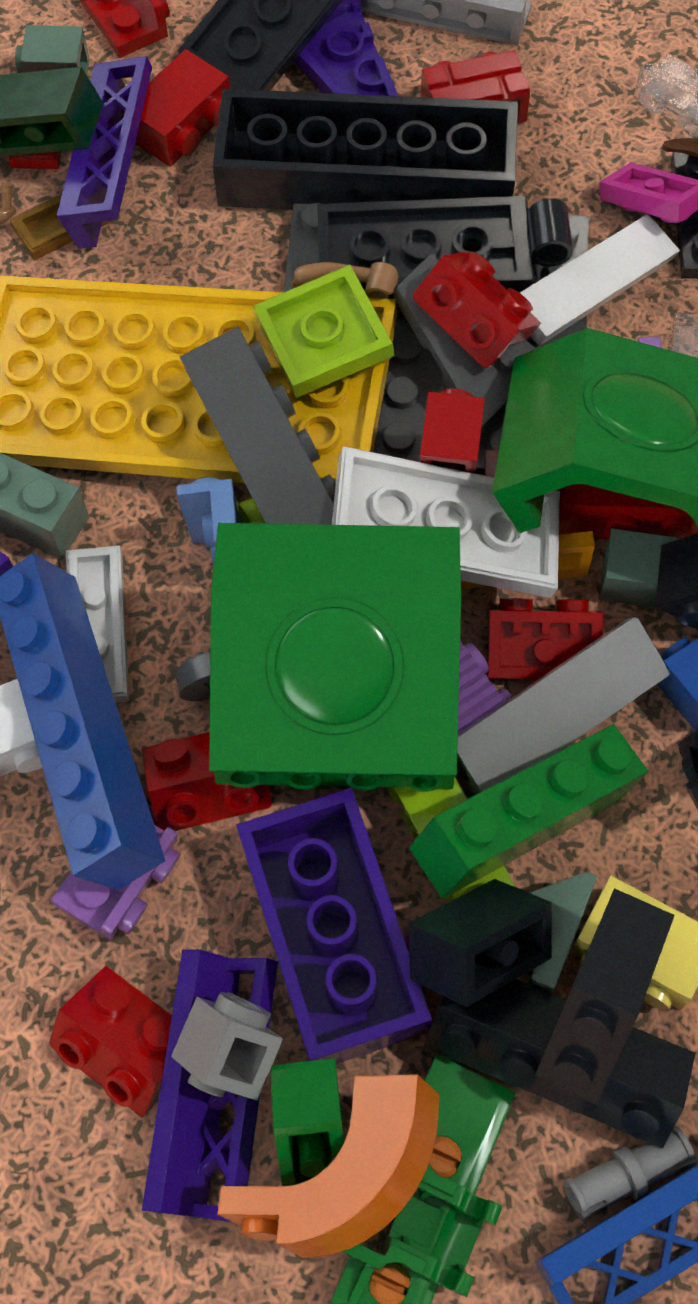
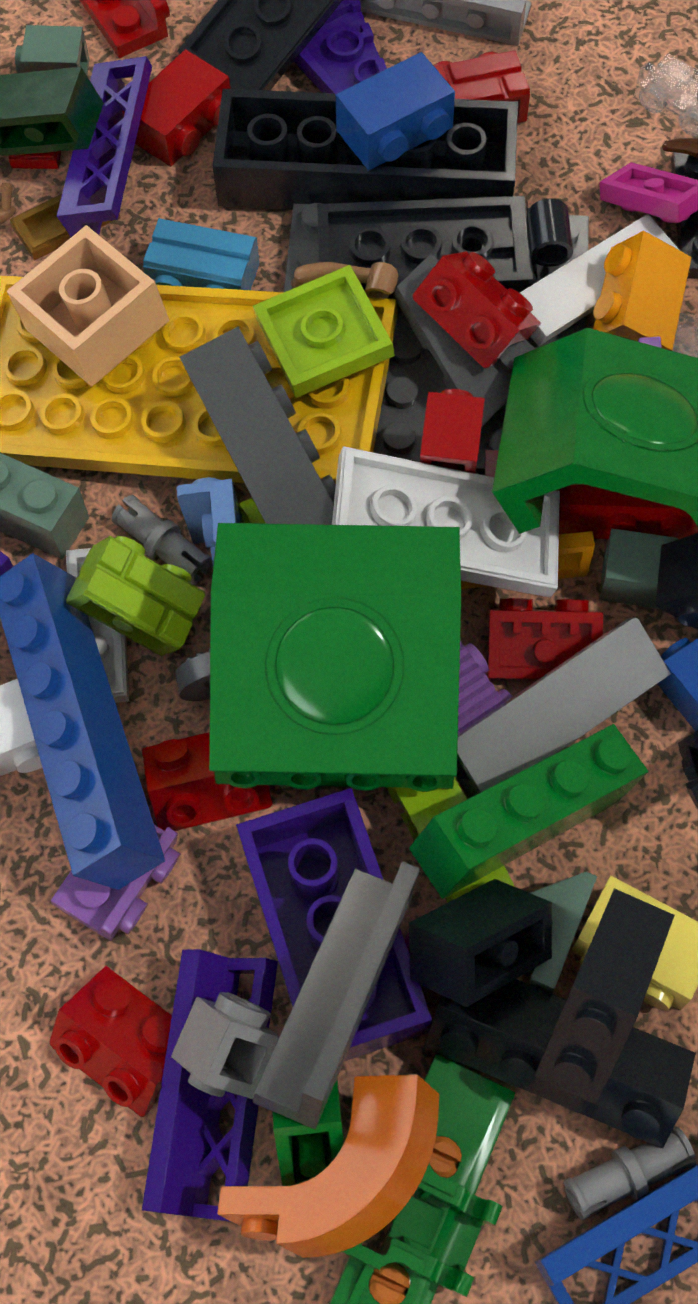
(89, 305): none -> light nougat brick
(136, 595): none -> lime brick
(161, 538): none -> light grey pin
(201, 257): none -> dark azure brick
(335, 996): none -> dark grey fence
(395, 111): none -> blue brick
(642, 289): none -> light orange brick

